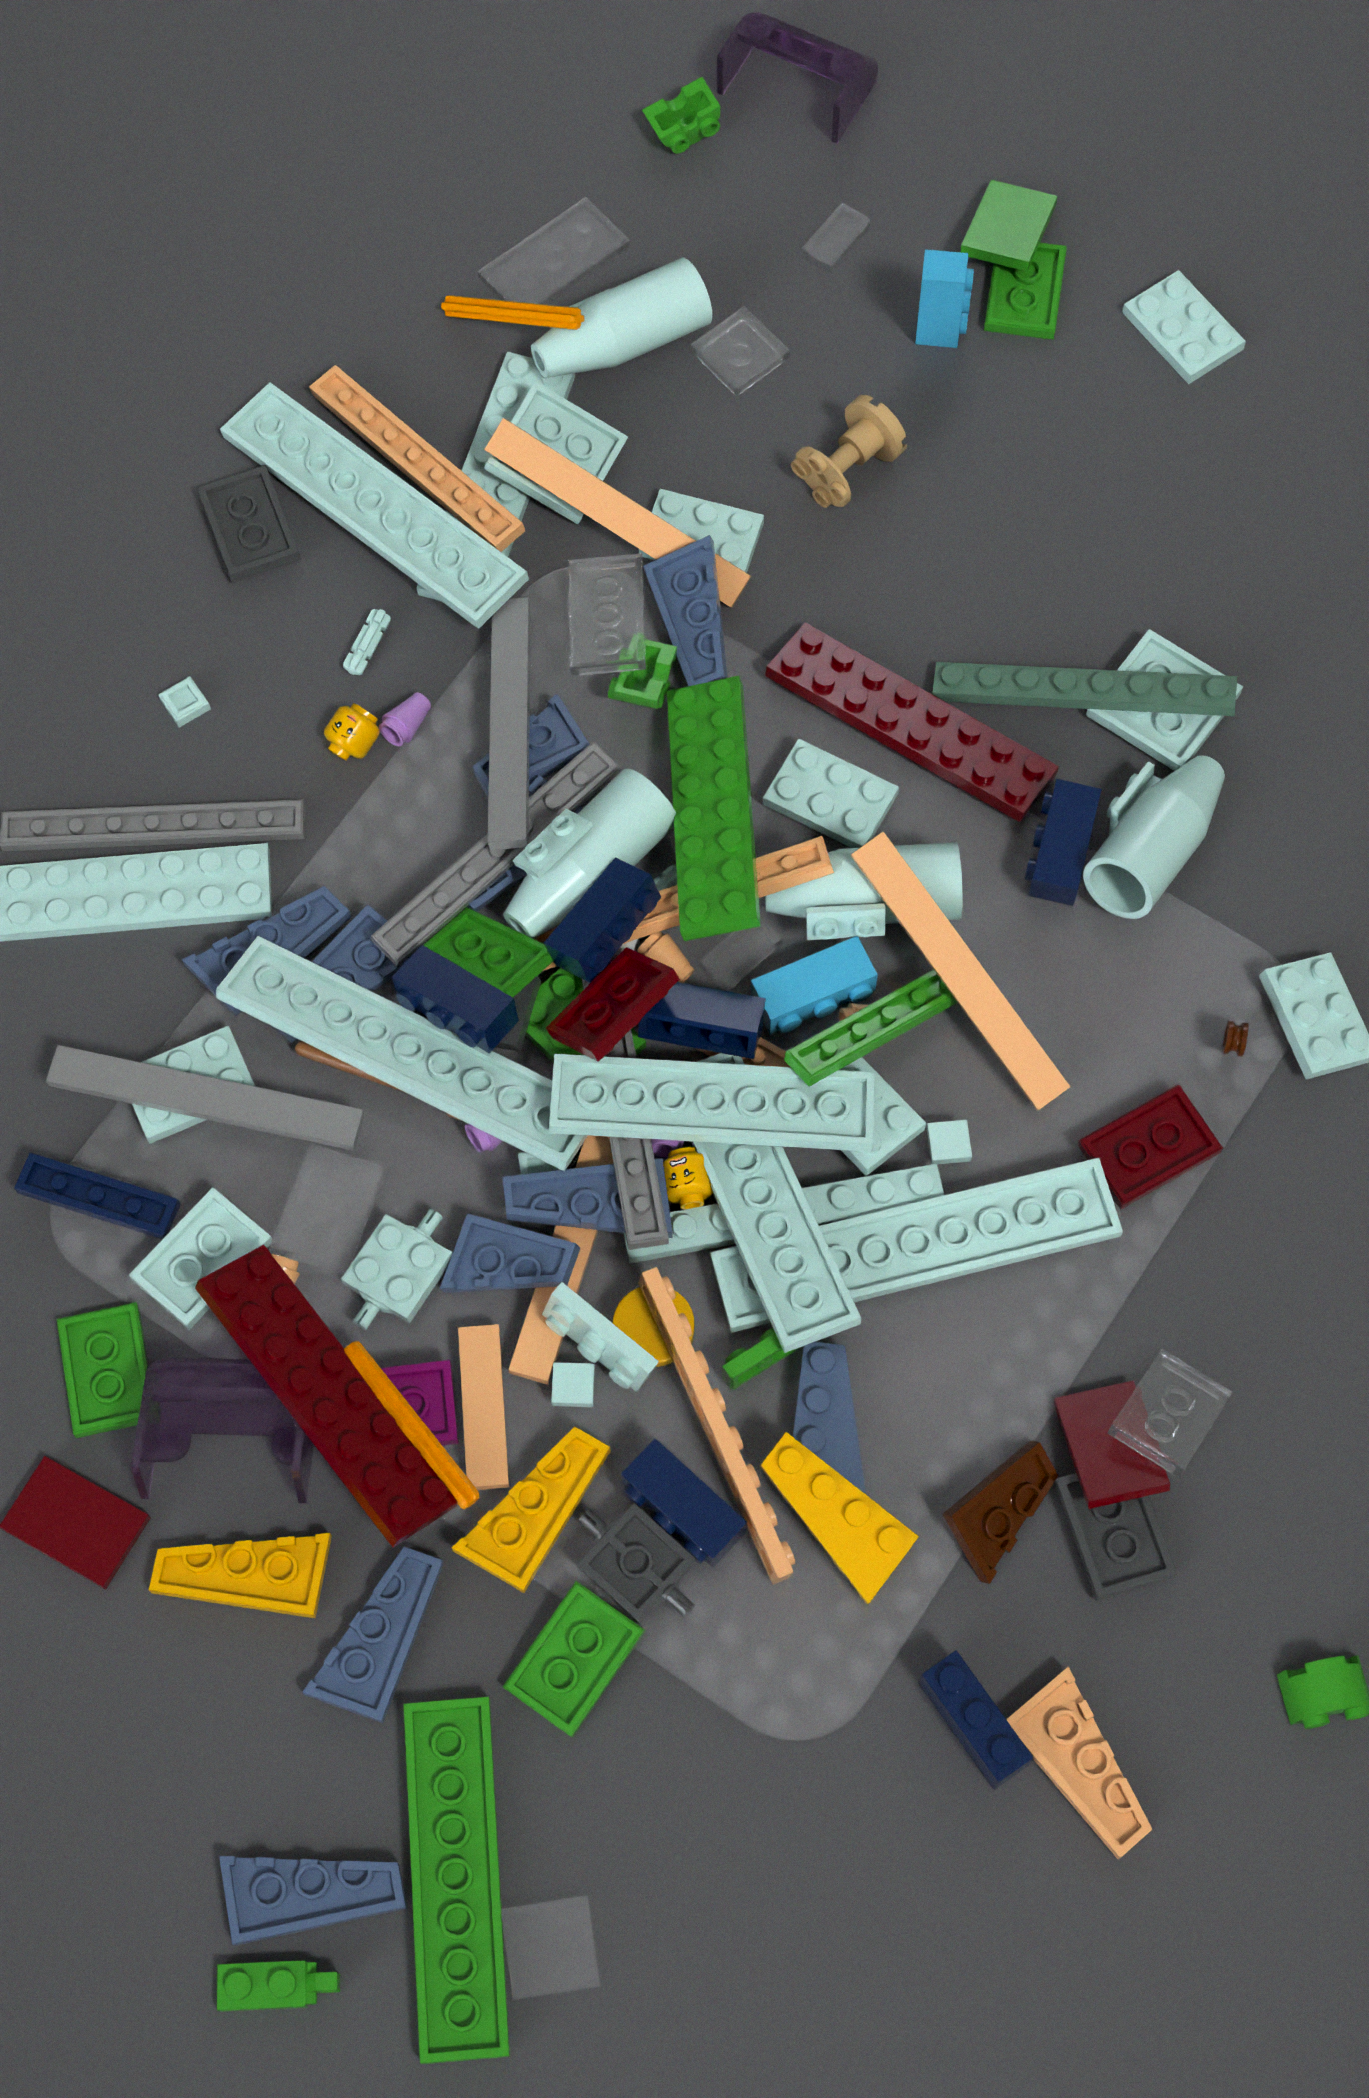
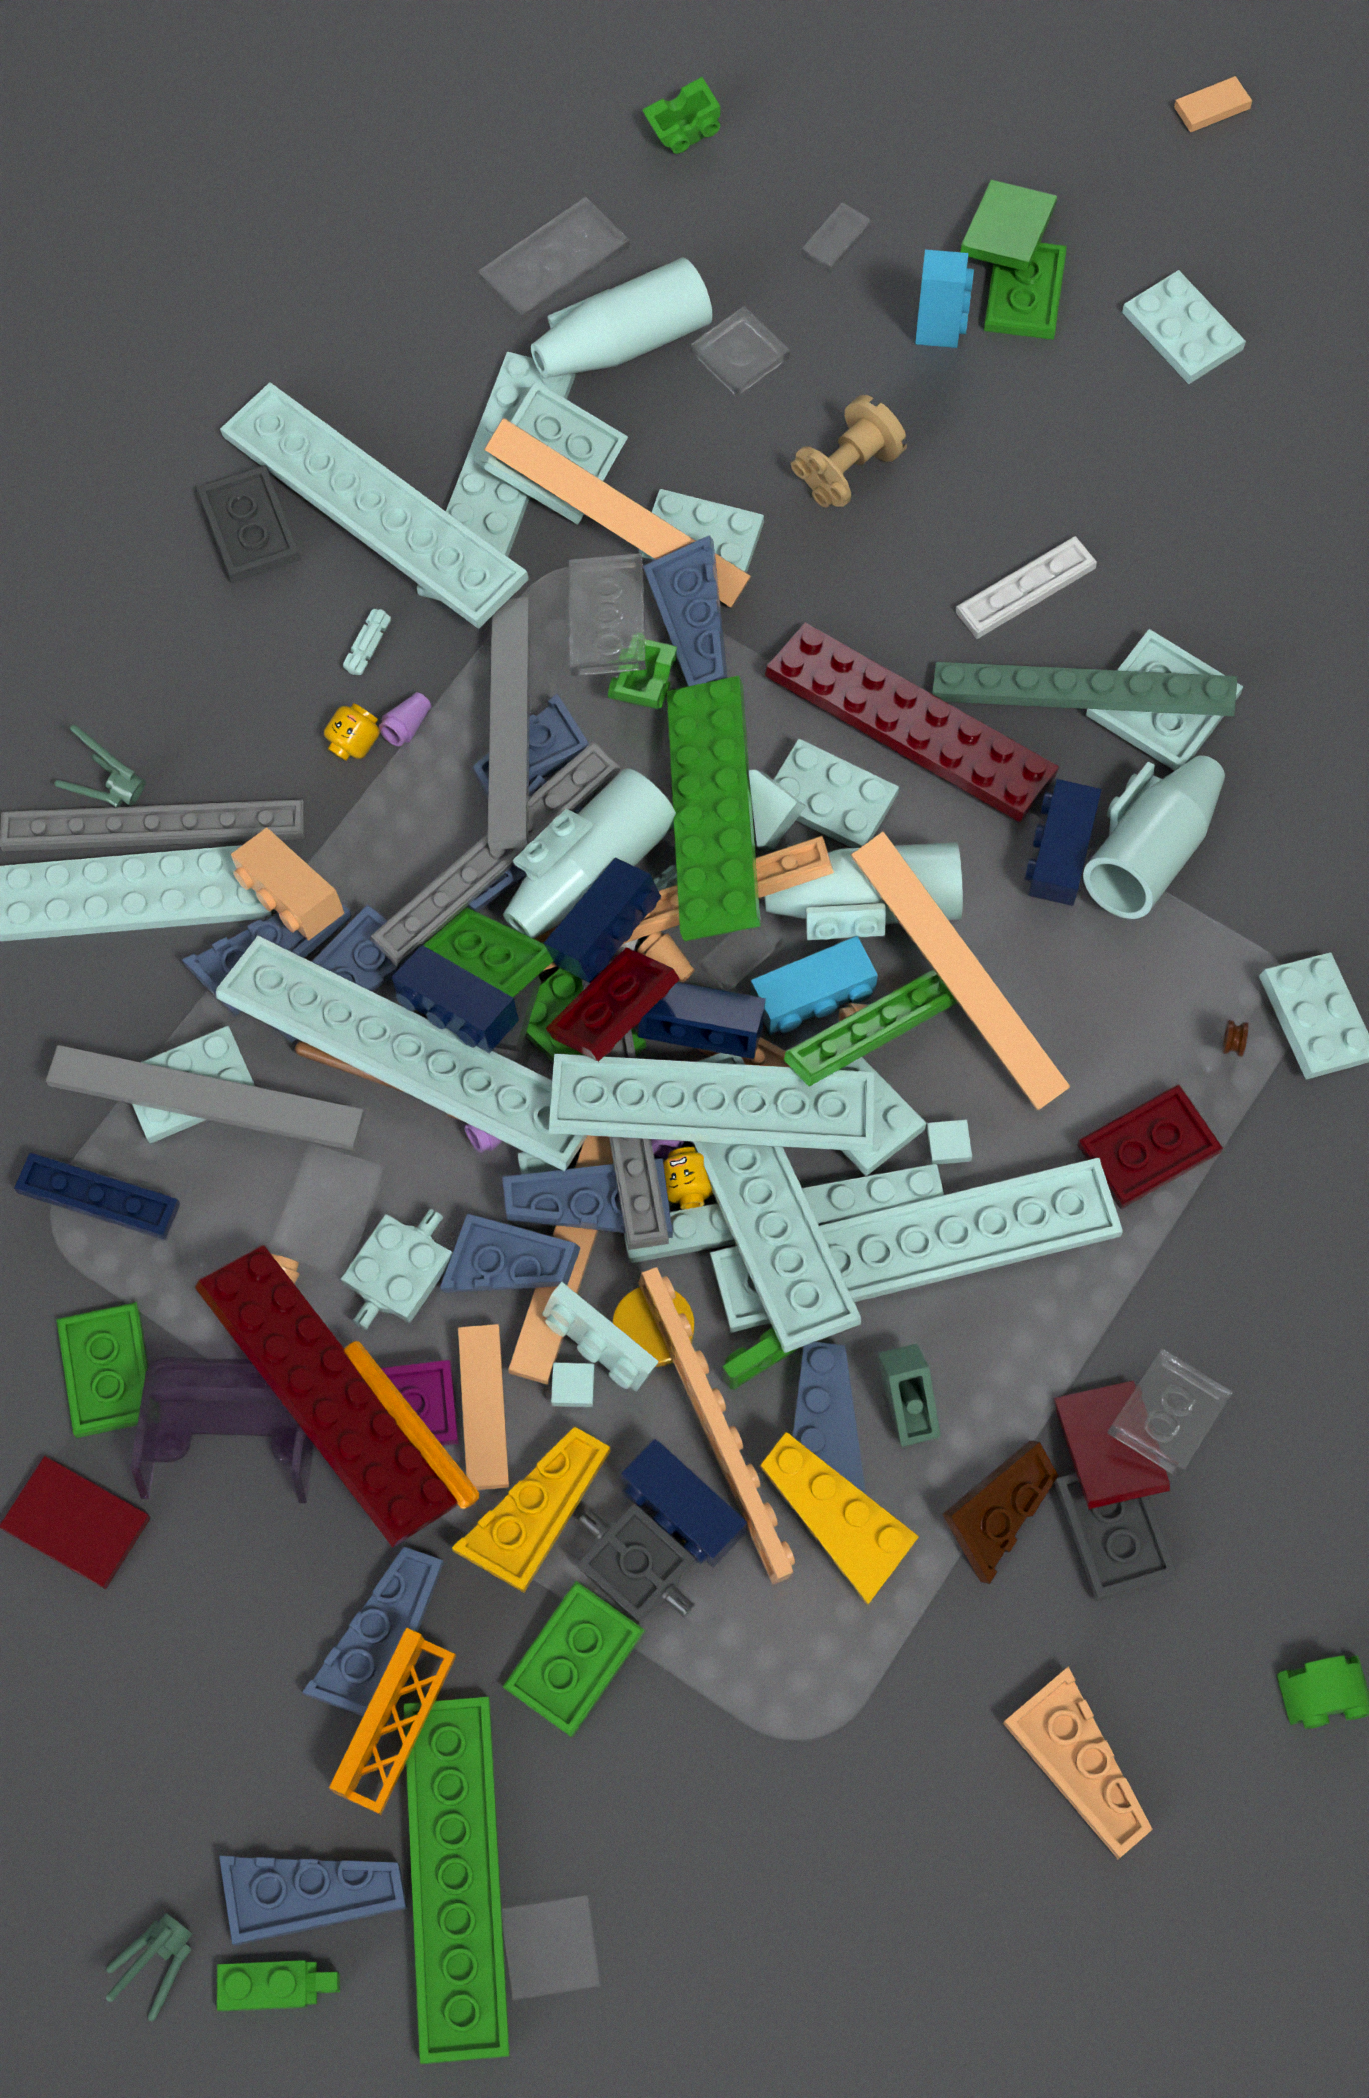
(122, 783): none -> sand green plant
(163, 1938): none -> sand green plant
(184, 701): light aqua tile -> none
(198, 1245): light aqua plate -> none
(257, 1575): yellow wing -> none
(286, 884): none -> light nougat brick
(378, 1714): none -> light orange fence
(417, 459): light nougat plate -> none
(513, 312): light orange axle -> none
(772, 809): none -> light aqua slope
(805, 50): clear purple windscreen -> none
(909, 1394): none -> sand green slope
(975, 1719): dark blue brick -> none
(1026, 587): none -> white tile
(1213, 104): none -> light nougat tile

